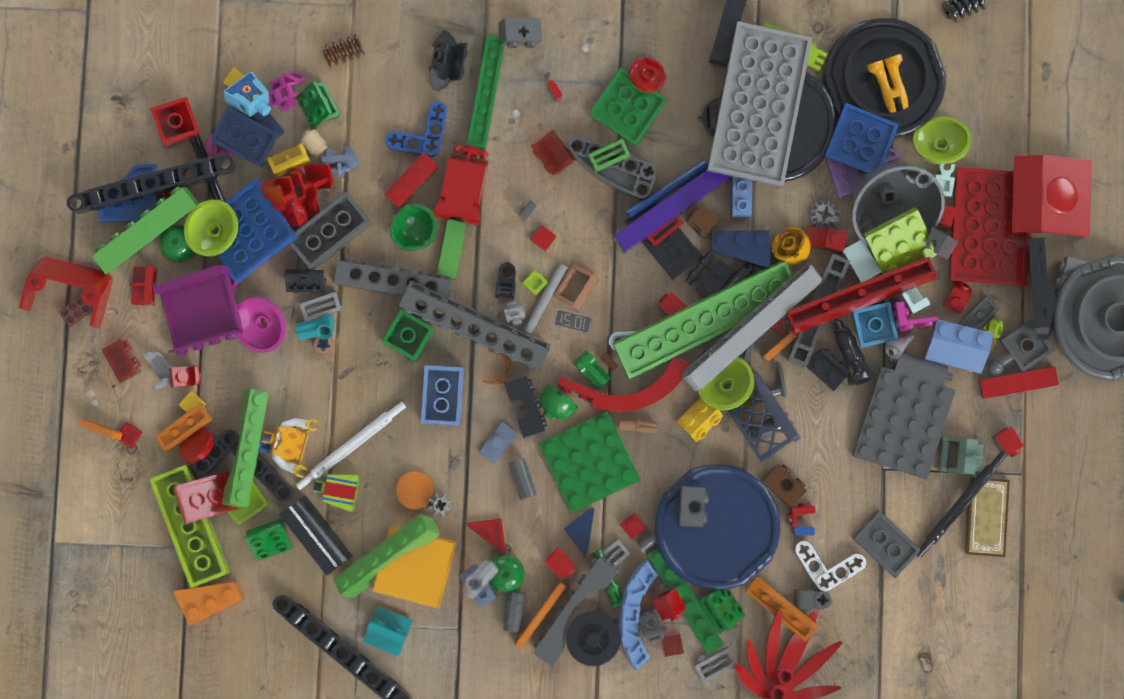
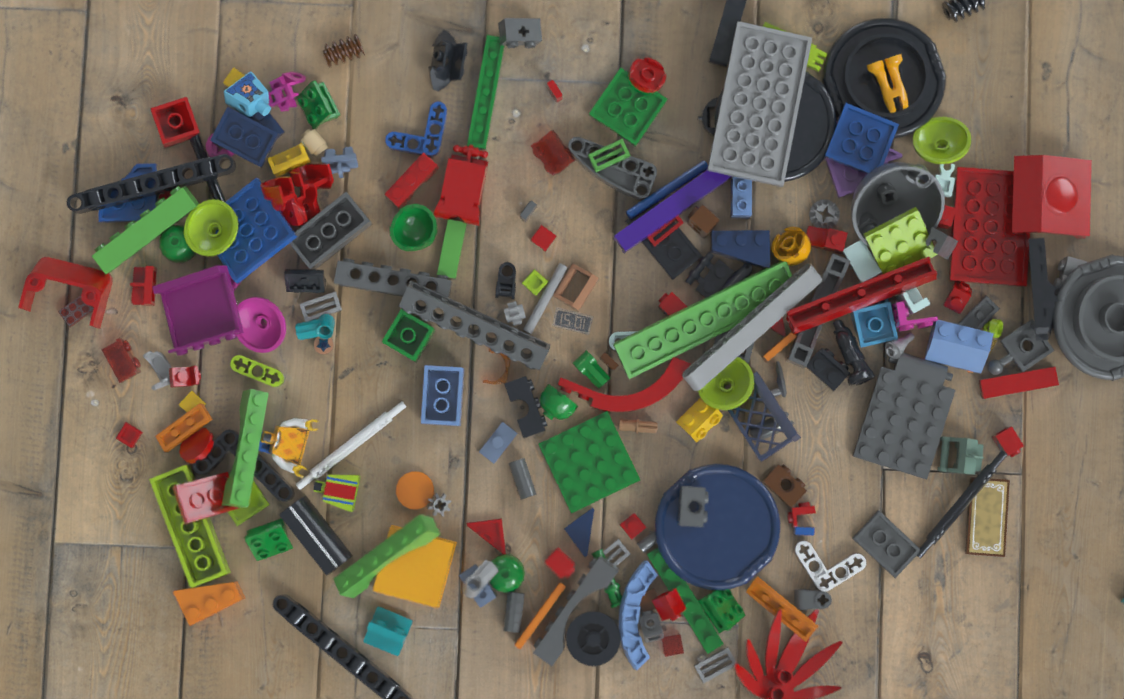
(100, 429): orange tile -> none
(241, 370): none -> lime beam

